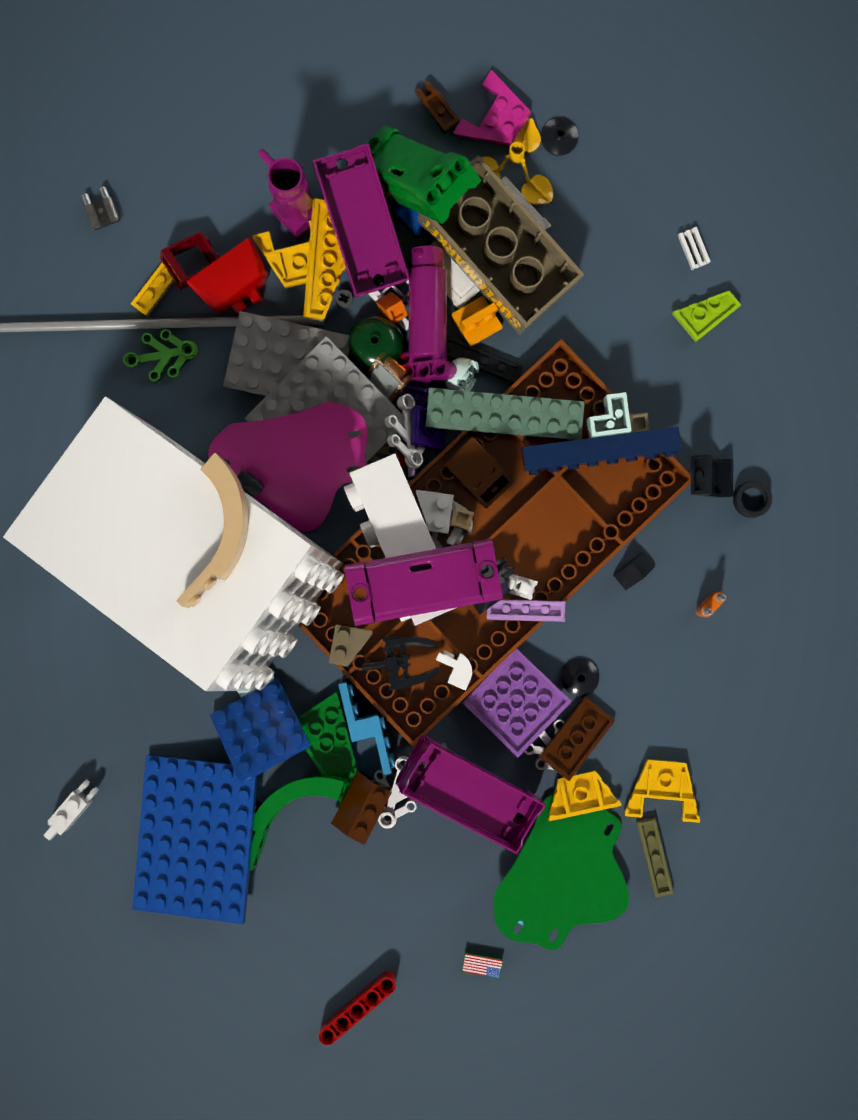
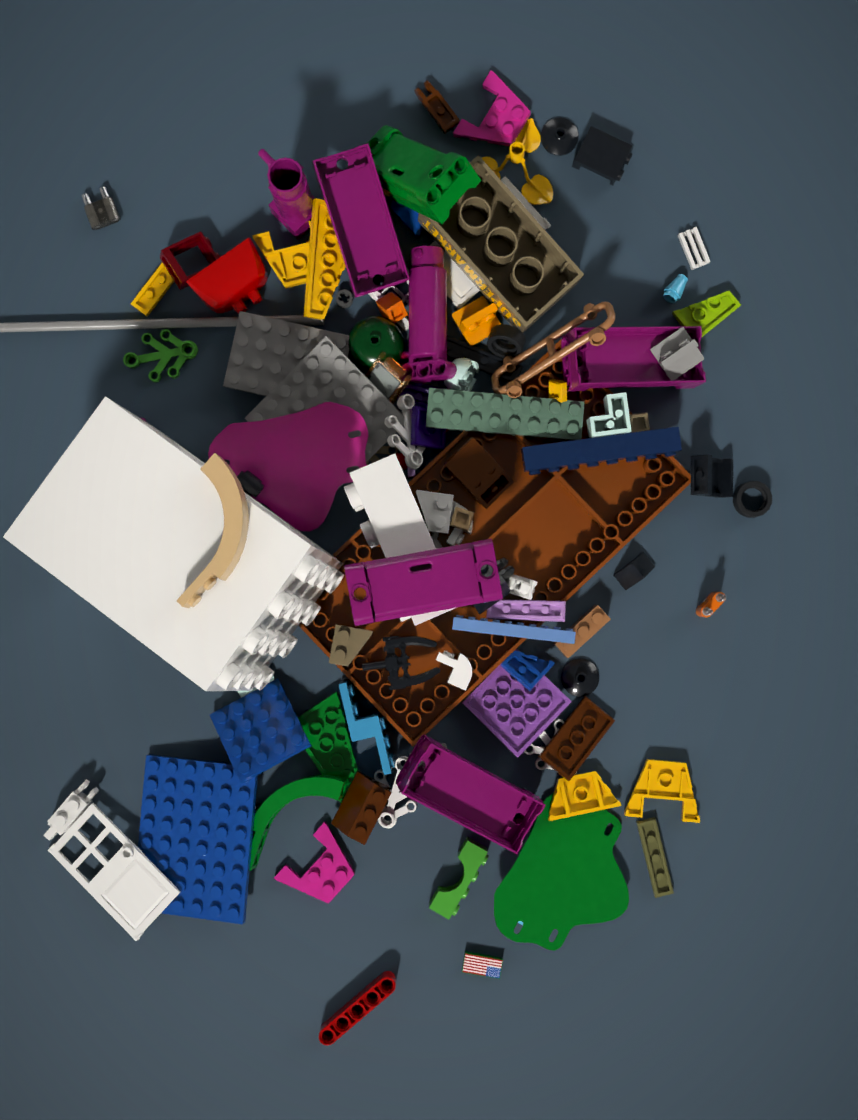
(127, 884): none -> white door
(326, 874): none -> dark pink wing
(446, 899): none -> bright green arch
(508, 333): none -> black tyre
(513, 630): none -> medium blue piece
(526, 668): none -> blue wing
(558, 390): none -> yellow tile
(585, 628): none -> medium nougat brick
(595, 336): none -> medium nougat bar
(603, 155): none -> black panel
(625, 359): none -> magenta piece
(675, 289): none -> medium azure cone
(677, 353): none -> light grey bracket

